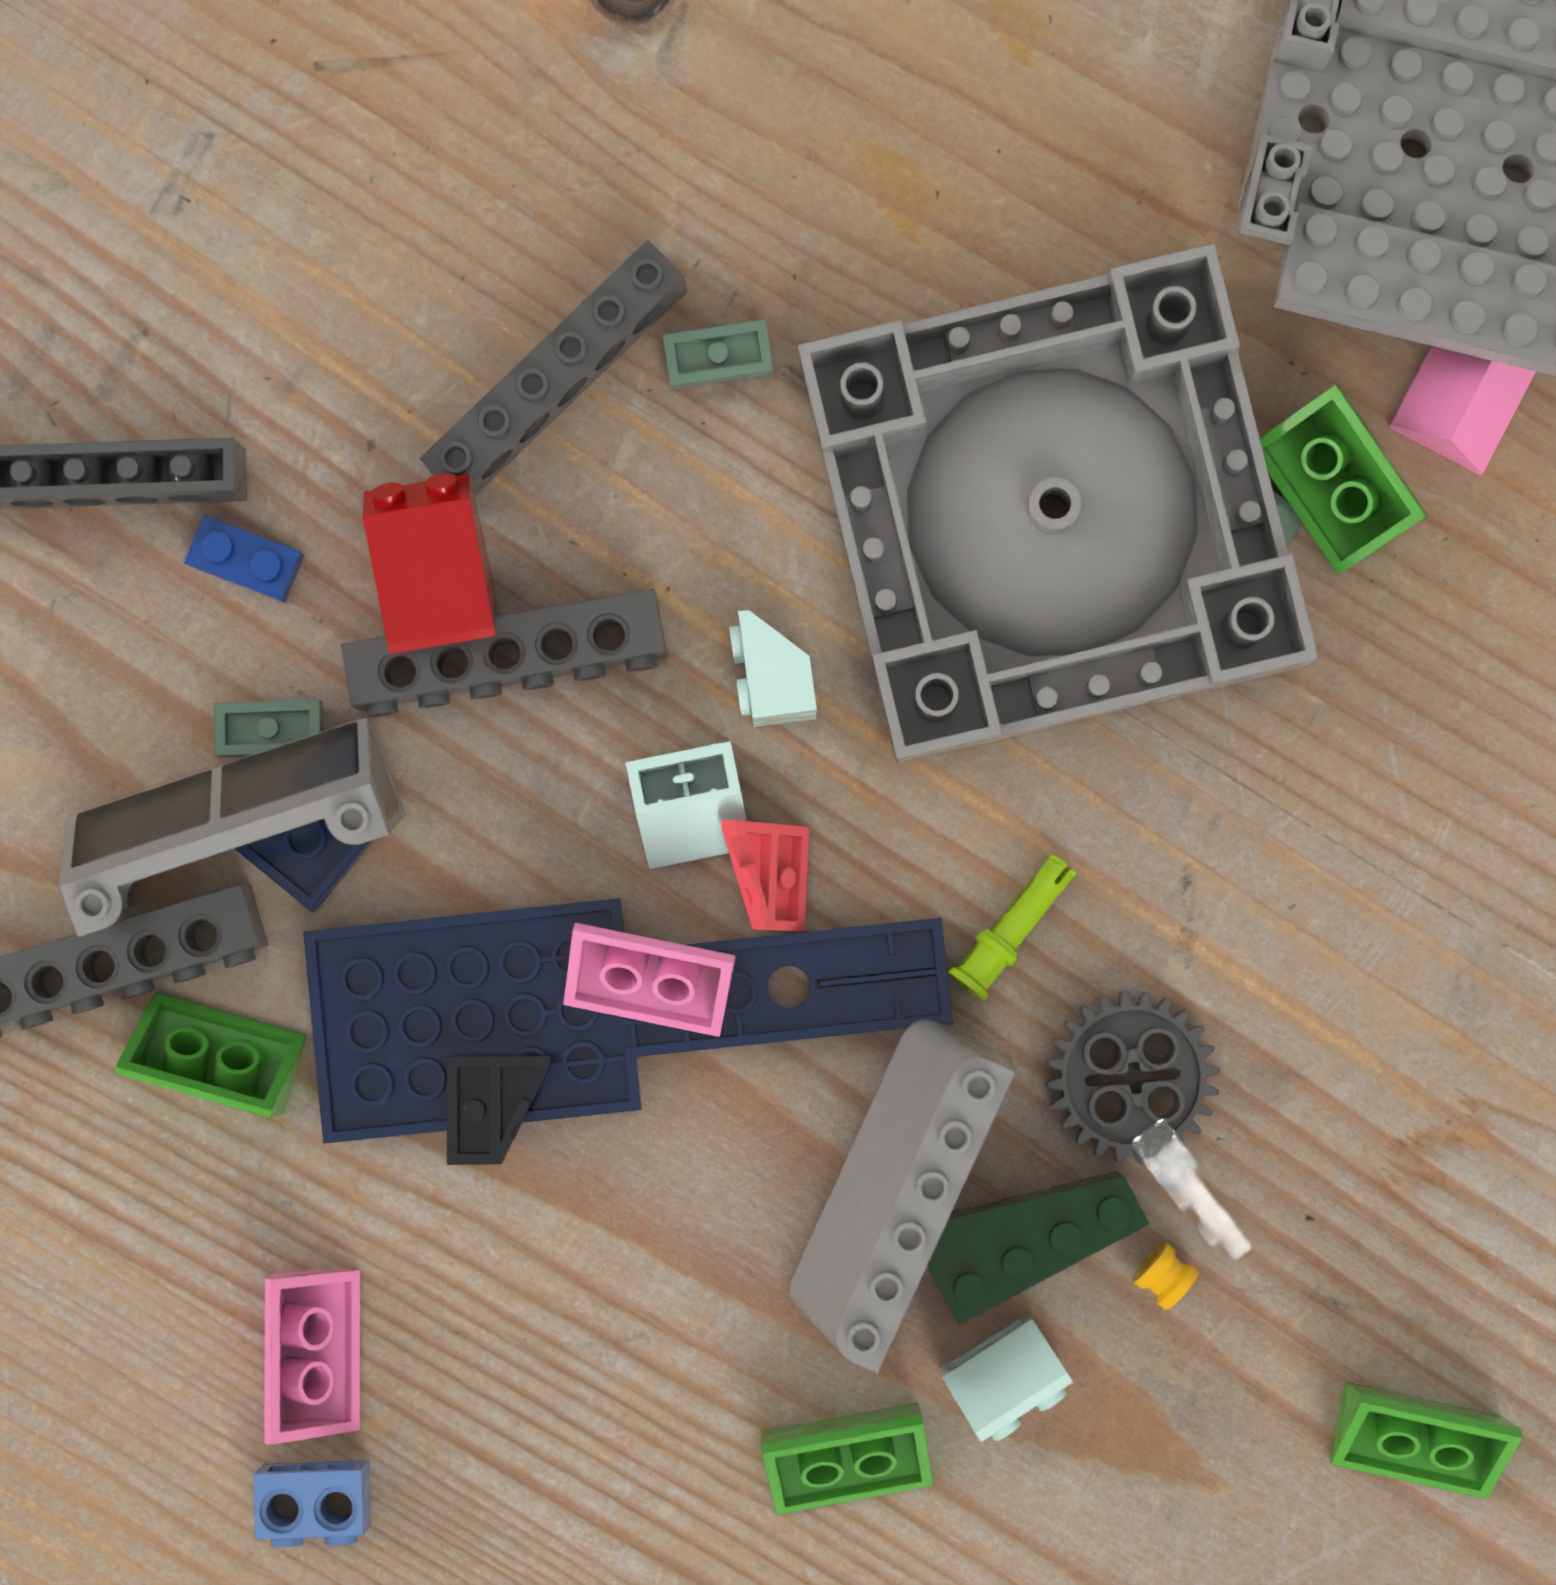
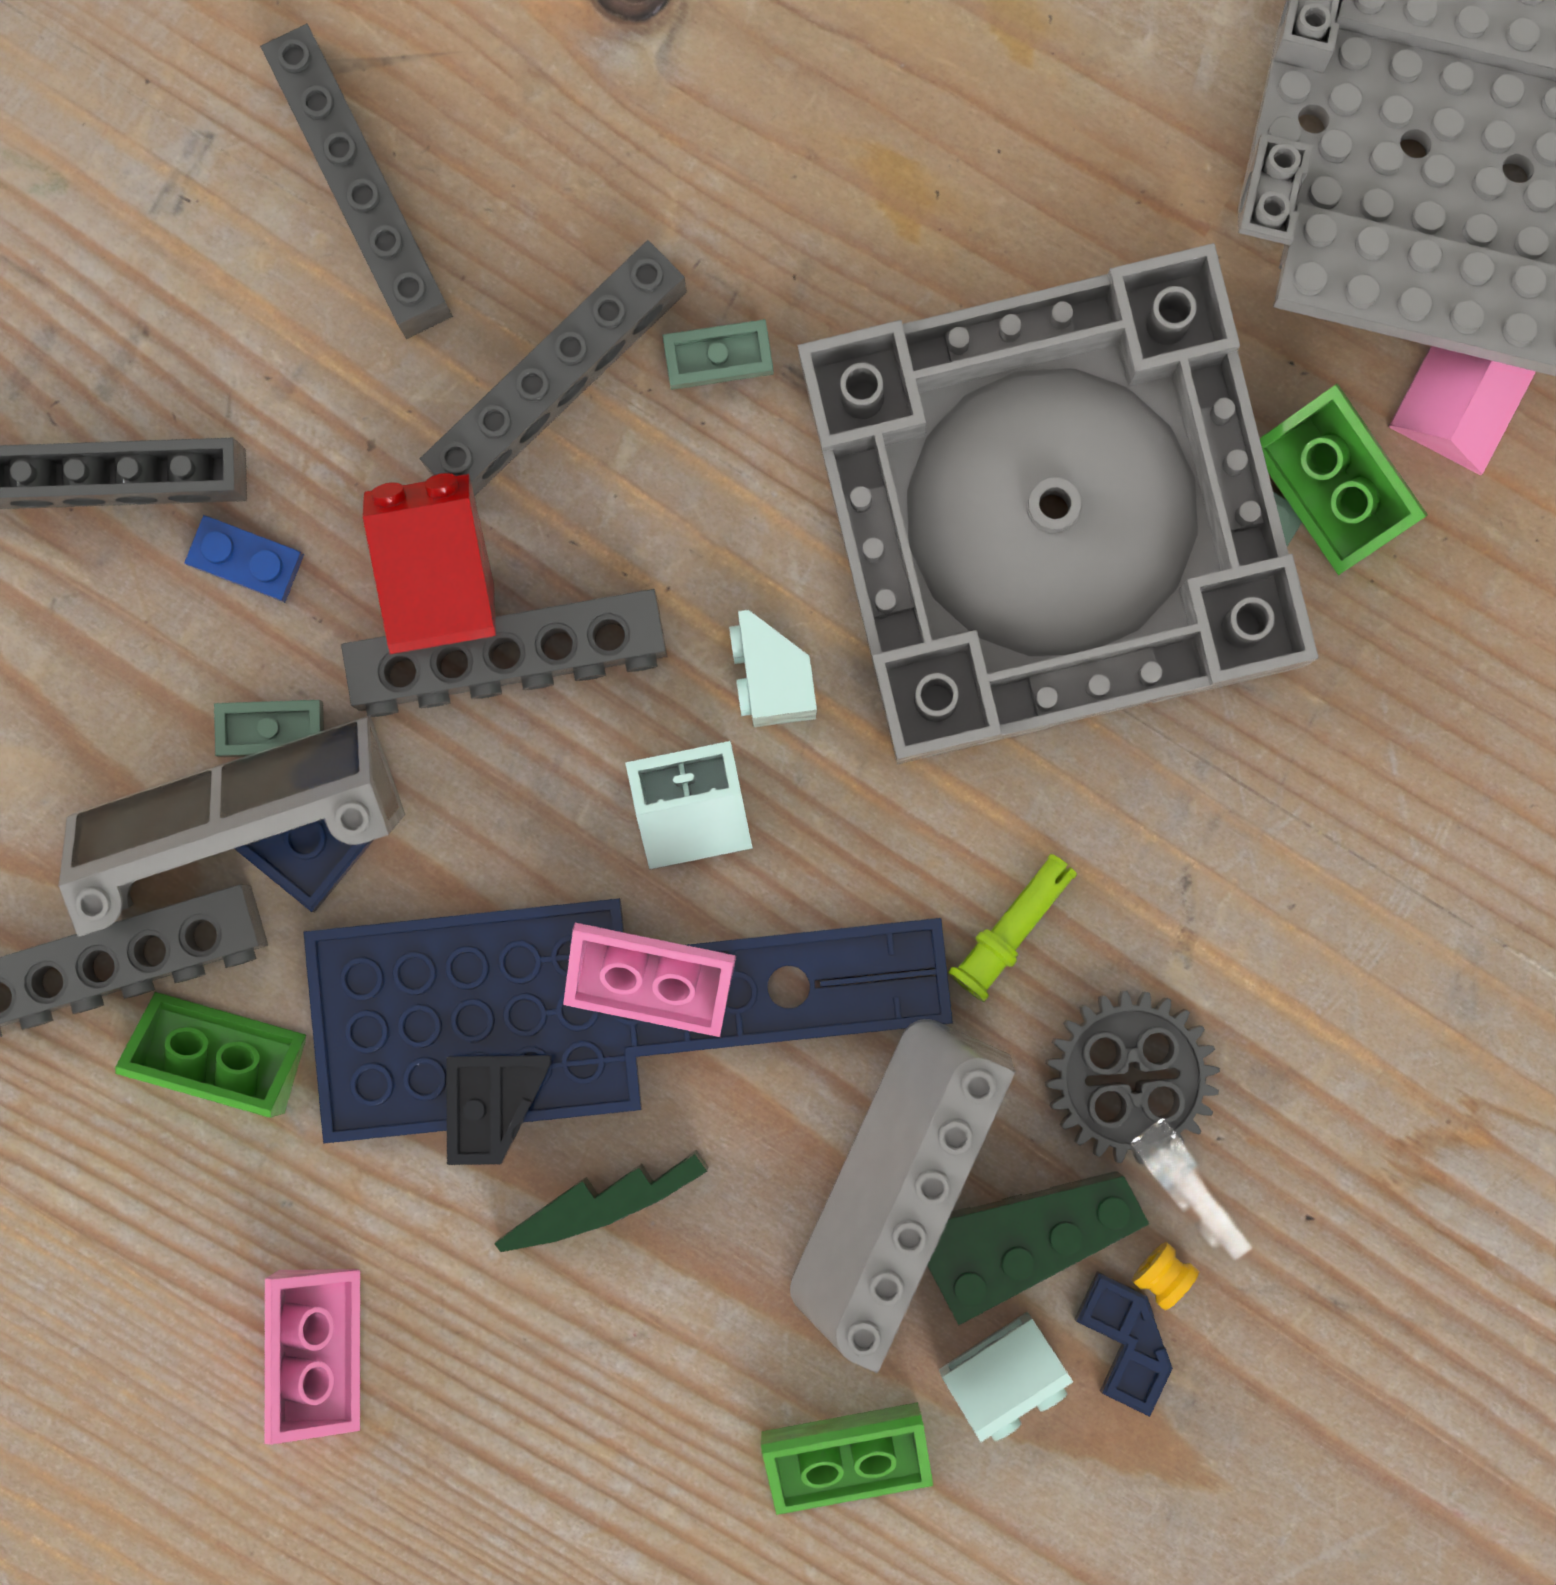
(309, 1486): medium blue brick -> none
(356, 181): none -> dark grey brick
(584, 1209): none -> dark green slope
(770, 872): coral wing -> none
(1142, 1360): none -> dark blue tile
(1422, 1440): bright green slope -> none

